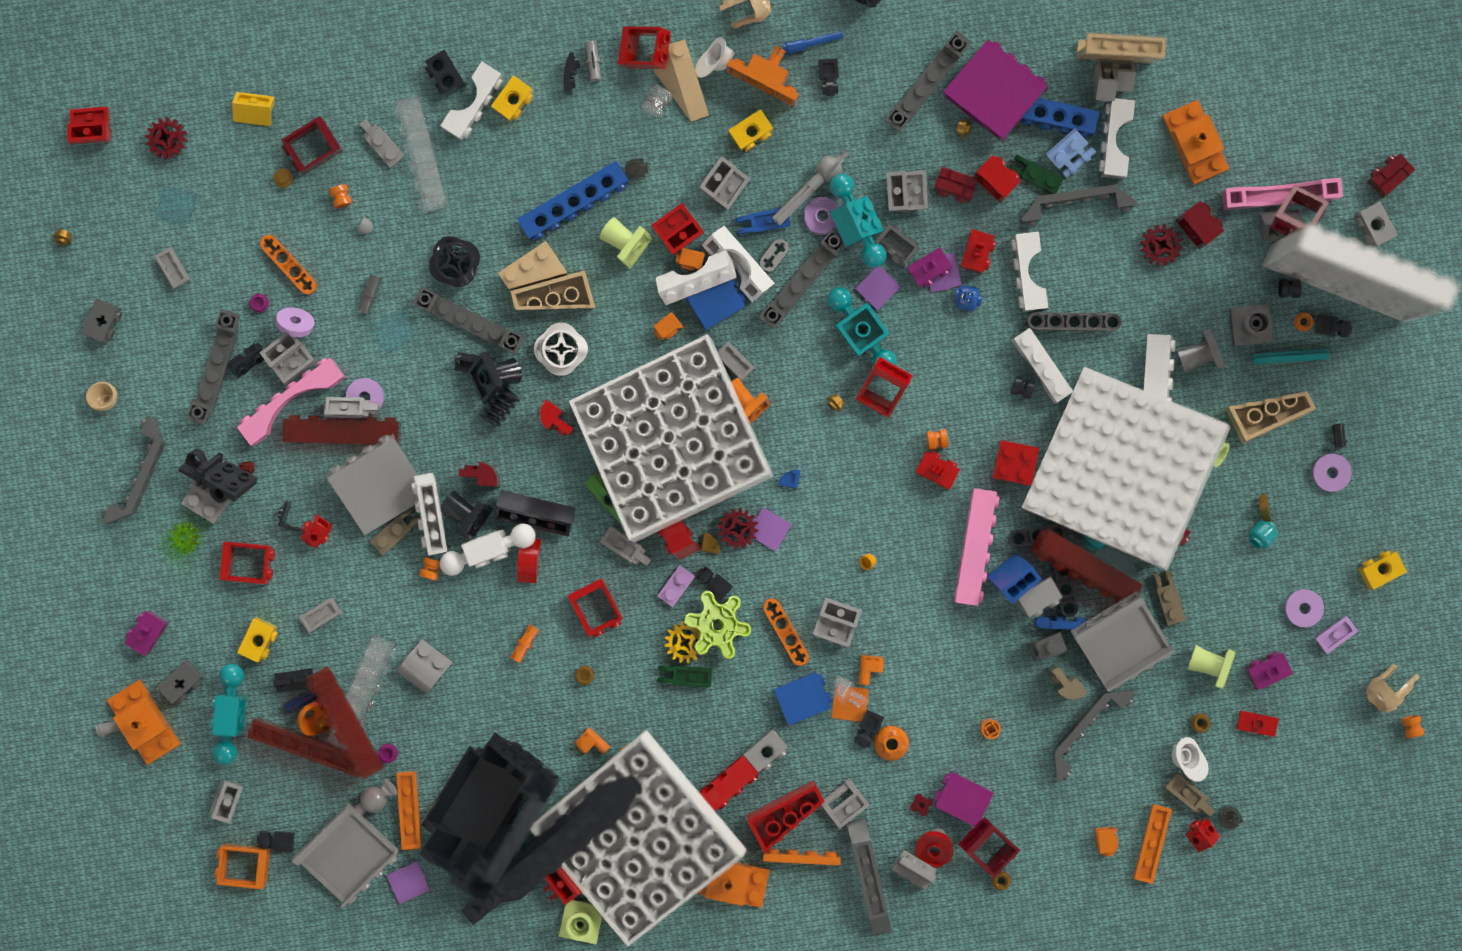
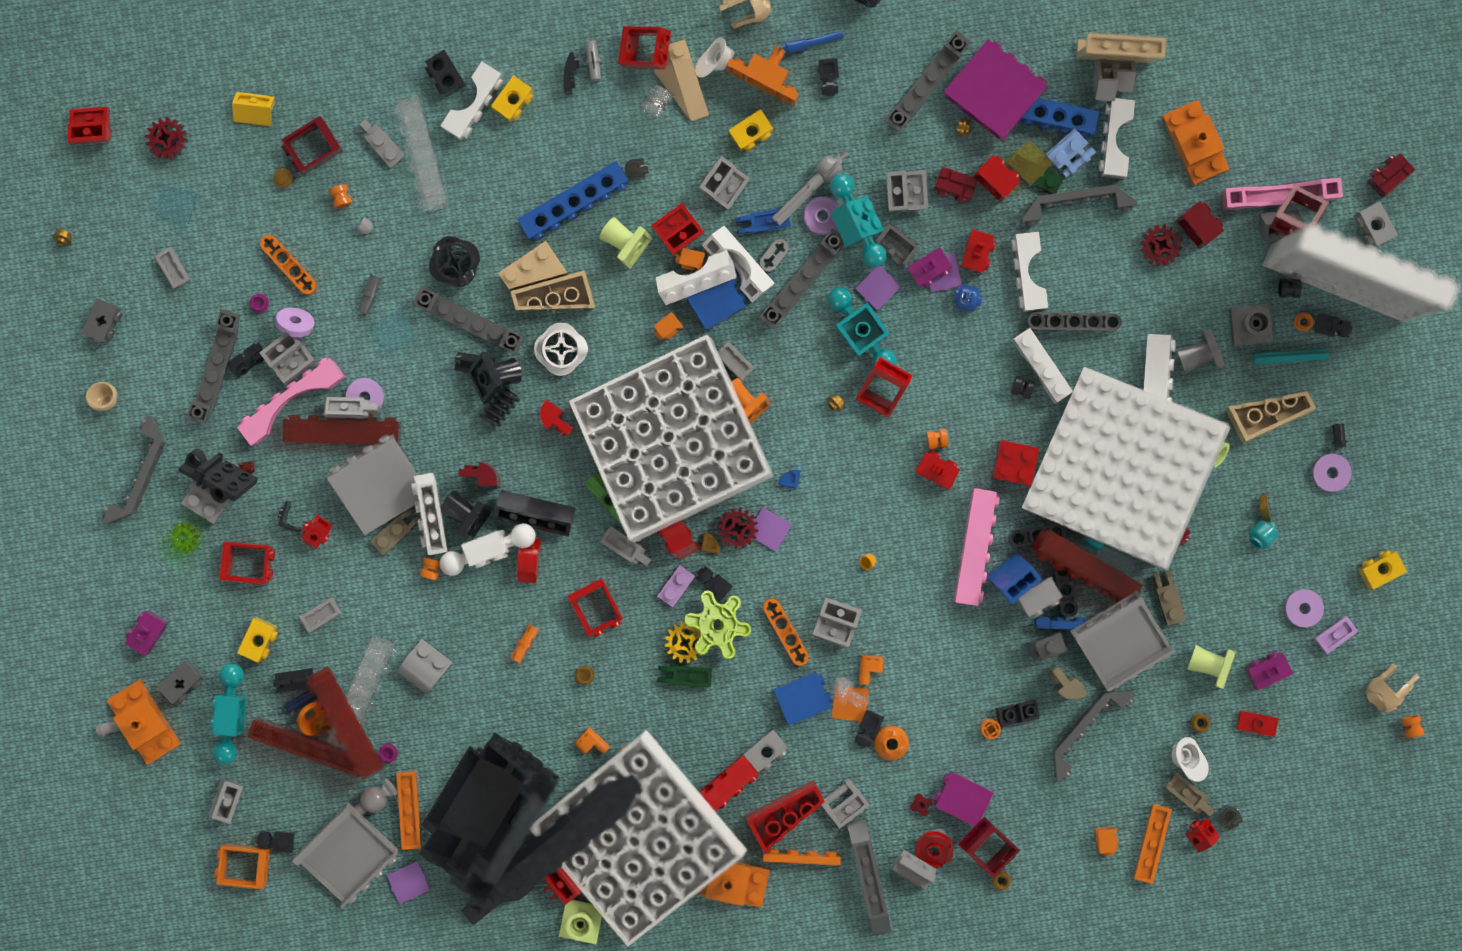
(1017, 713): none -> black slope
(1029, 162): none -> clear yellow piece

